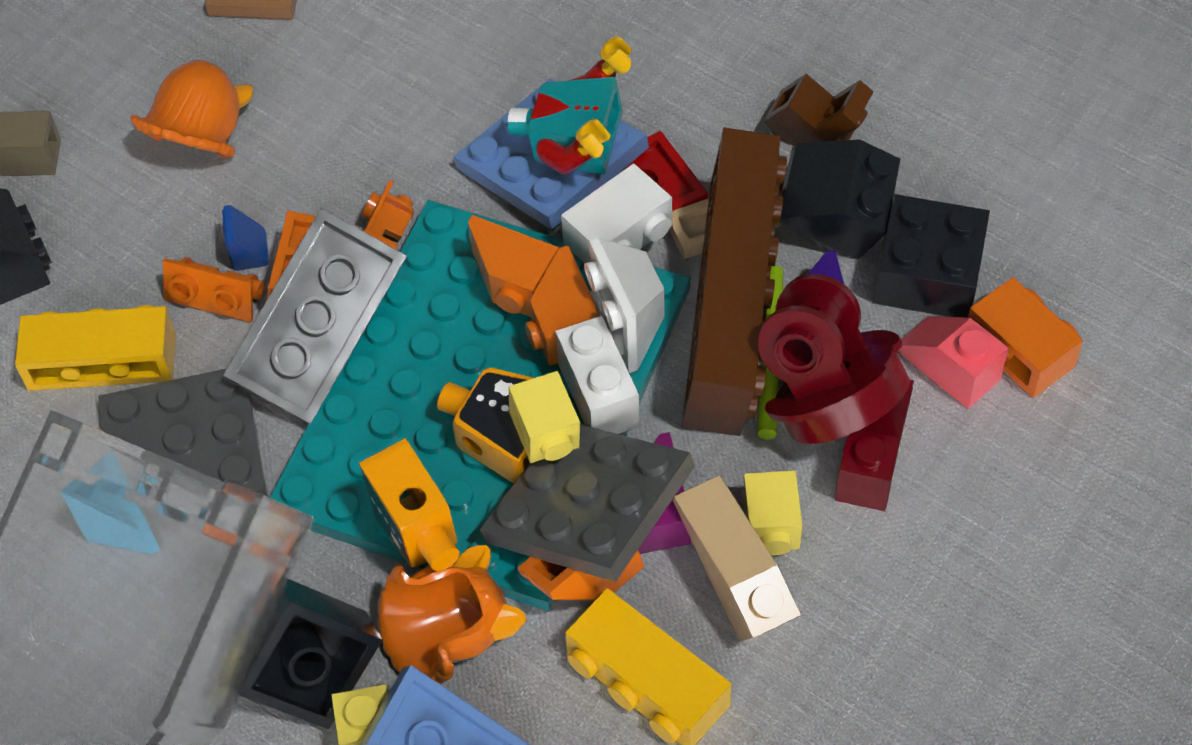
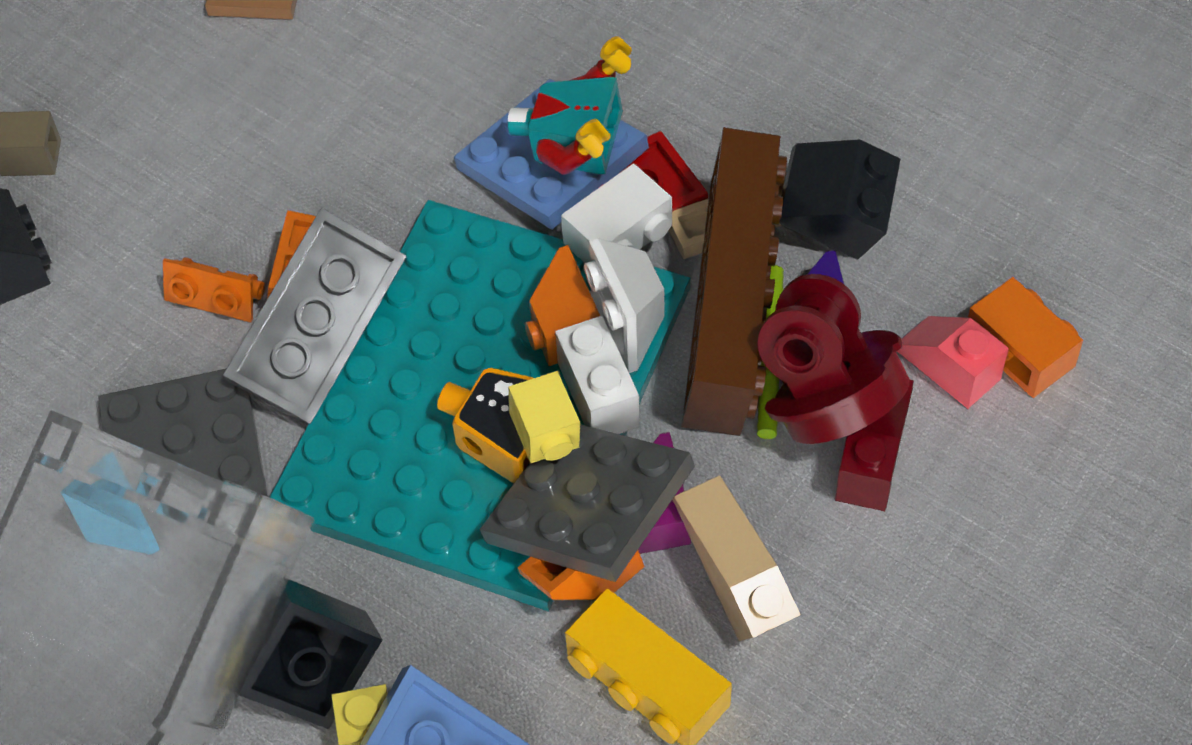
(96, 348): yellow brick -> none
(196, 108): orange hair -> none
(244, 240): blue slope -> none
(387, 215): orange hinge -> none
(418, 523): light orange torso -> none
(444, 615): orange hair -> none
(509, 263): orange slope -> none
(774, 509): light yellow brick -> none
(811, 114): reddish brown brick -> none
(931, 256): black brick -> none

